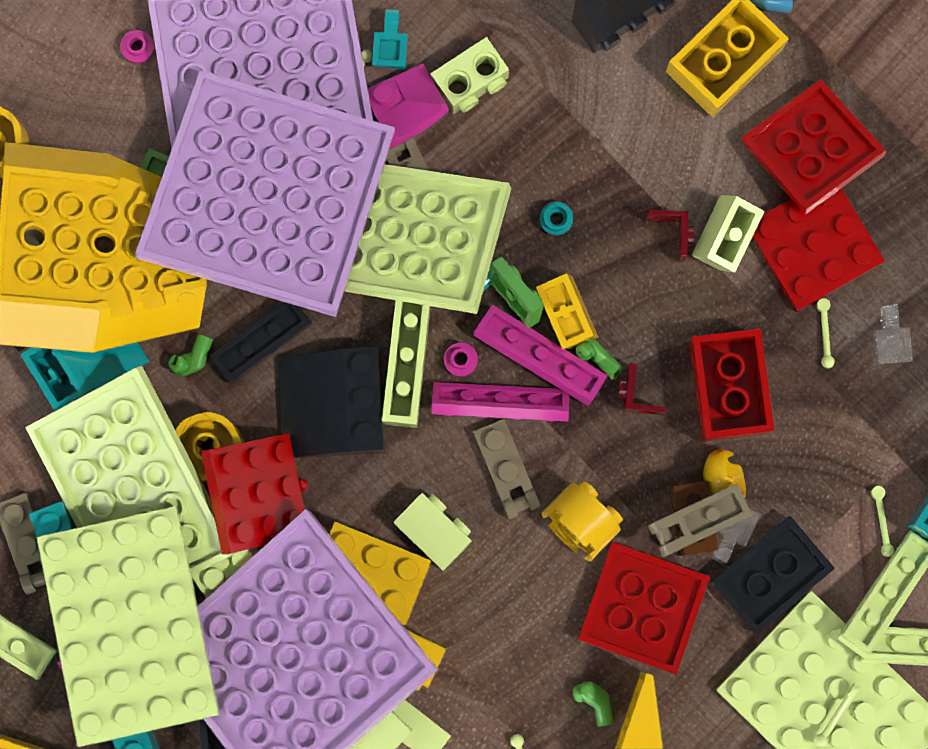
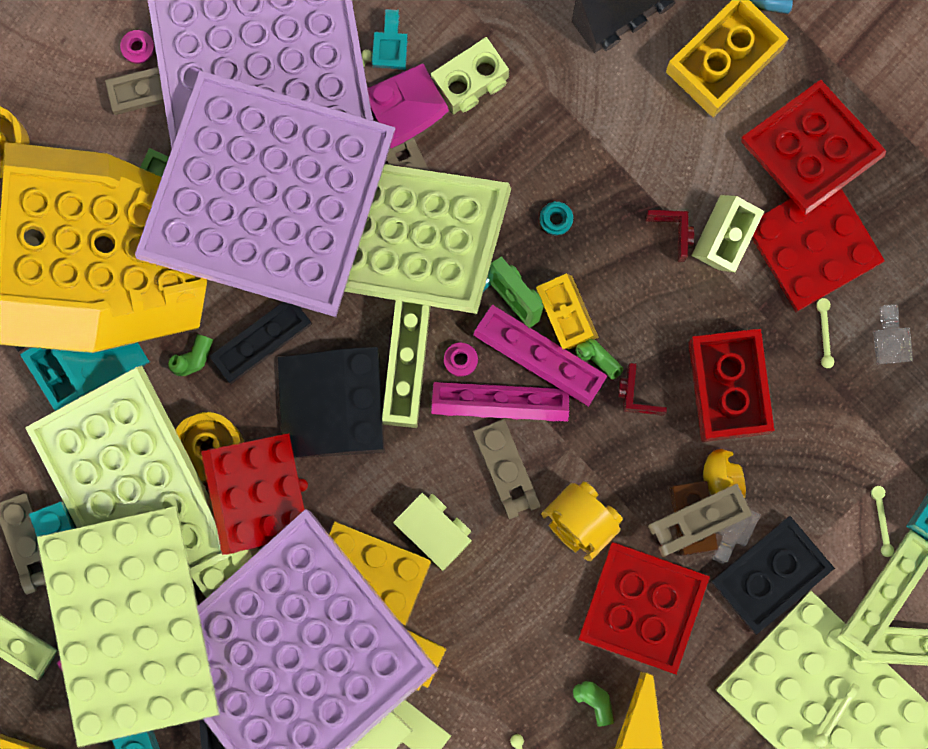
(135, 91): none -> dark tan plate

